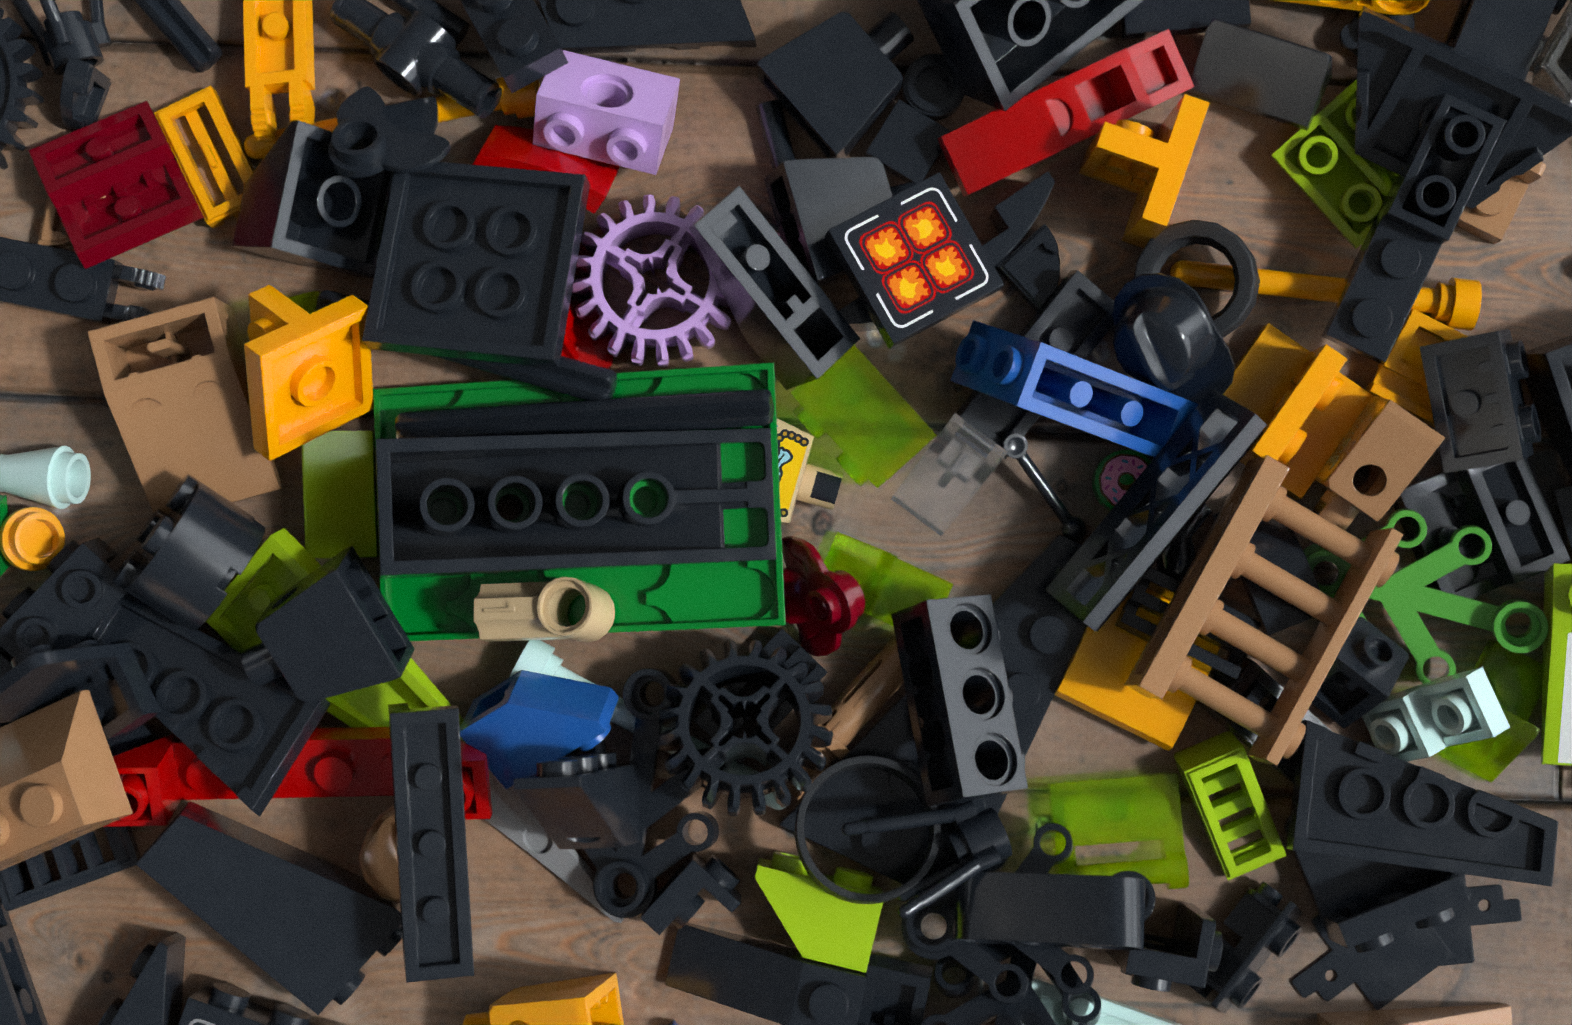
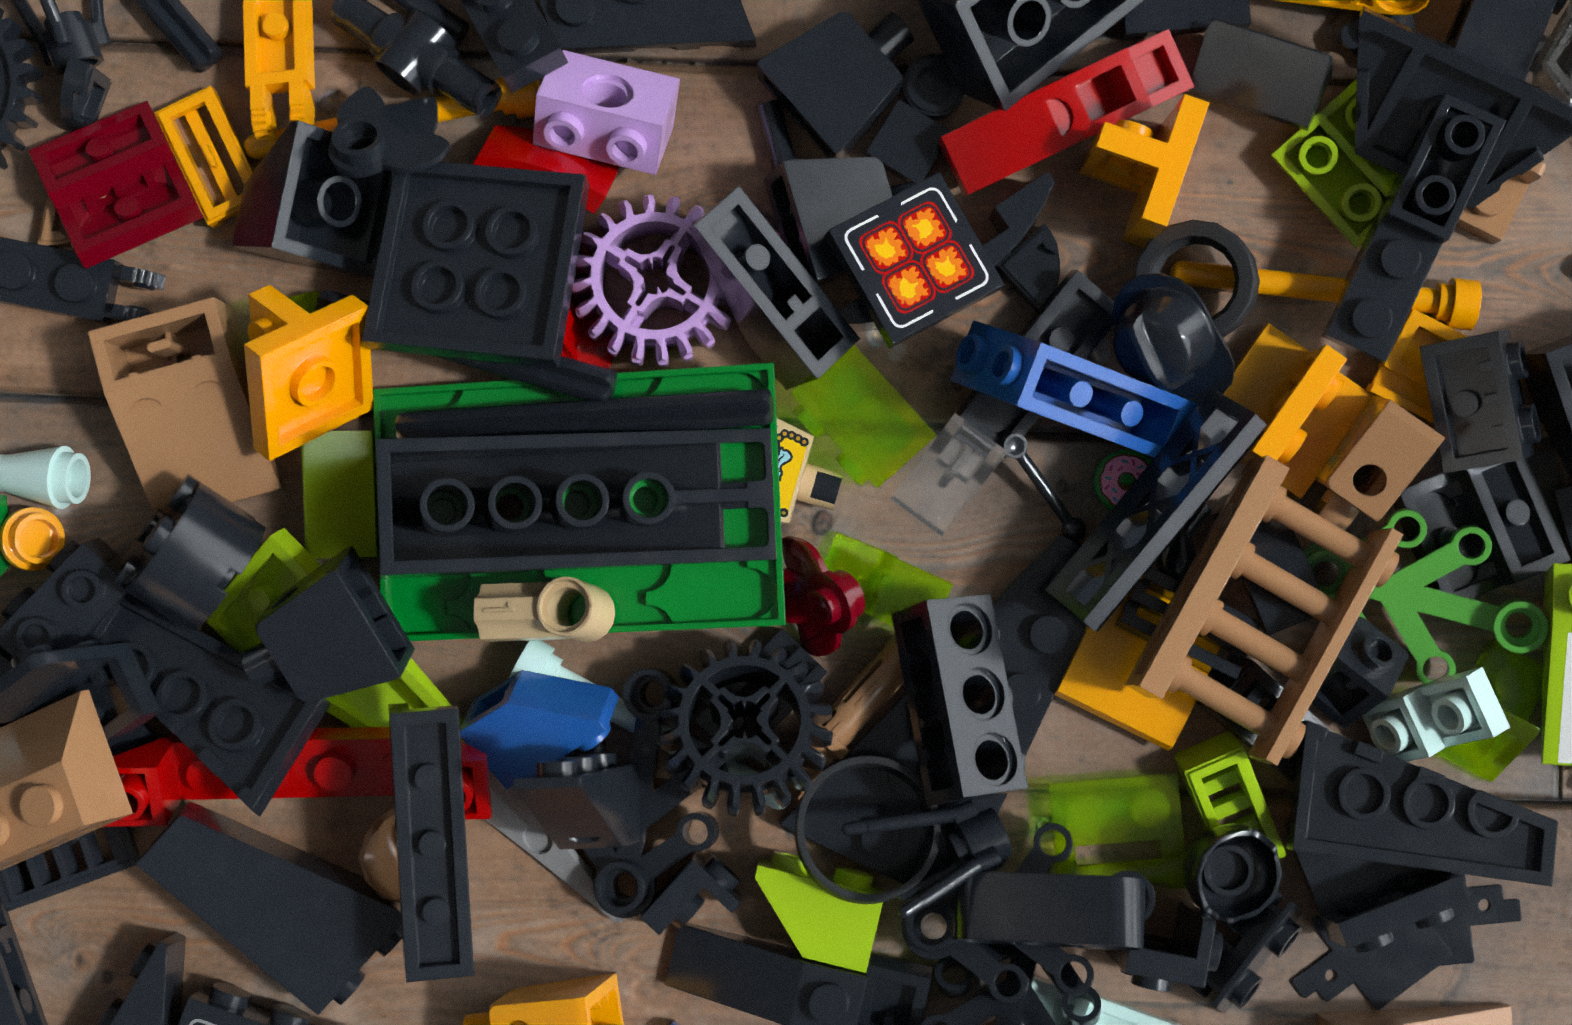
(1232, 872): none -> black hair

